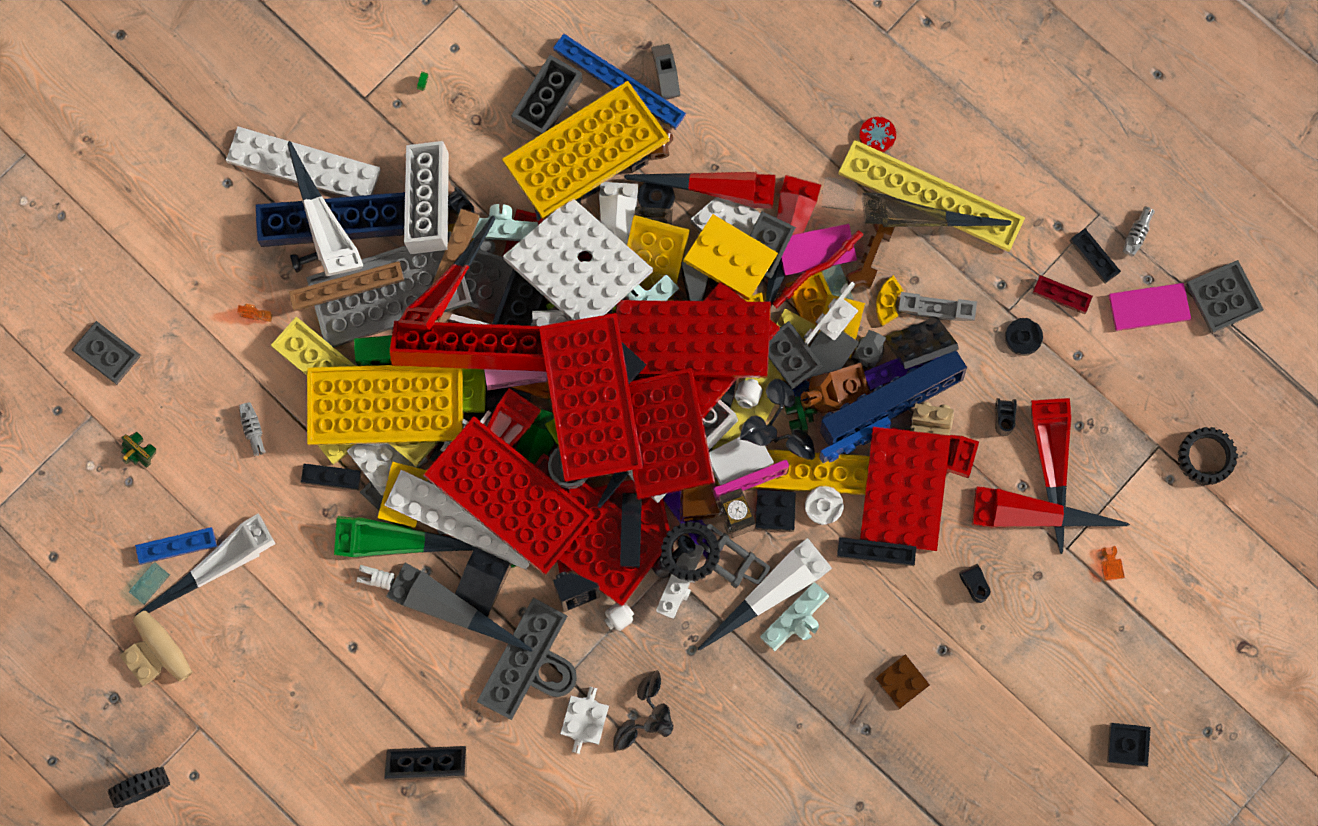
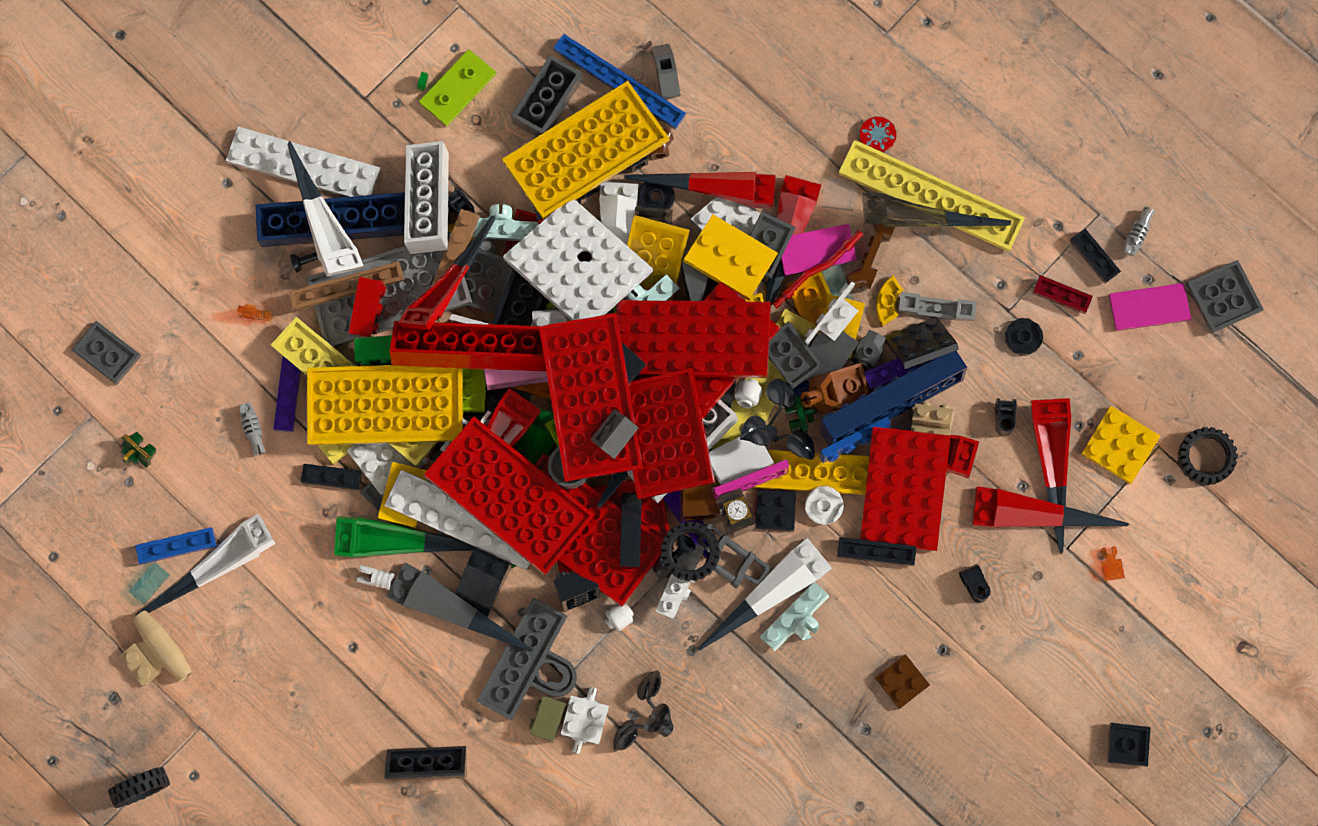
(287, 397): none -> dark purple plate
(367, 307): none -> red brick
(457, 87): none -> lime plate
(547, 719): none -> olive brick
(614, 433): none -> dark grey panel
(1120, 445): none -> yellow plate

